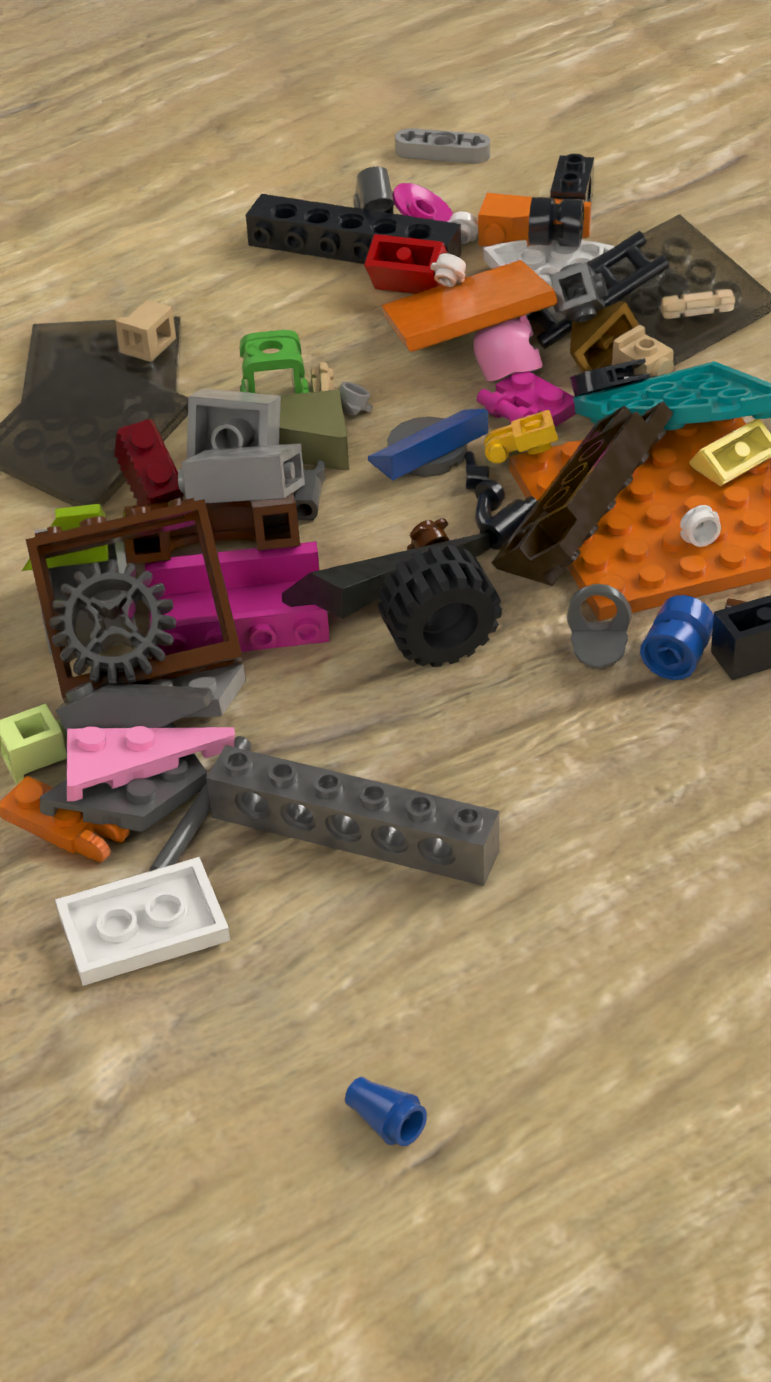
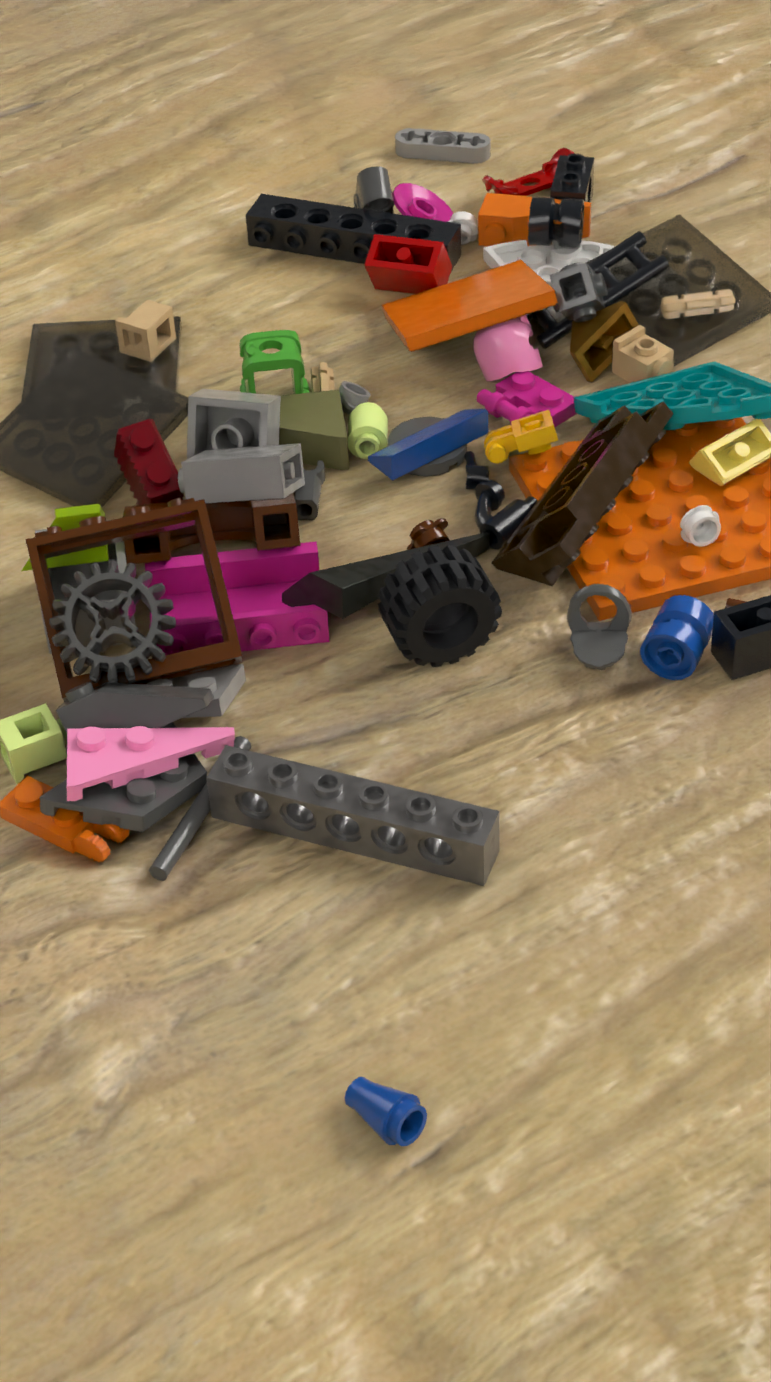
(142, 920): white plate -> none
(367, 430): none -> yellowish green brick
(449, 270): white plate -> none
(516, 187): none -> red piece
(607, 377): black piece -> none

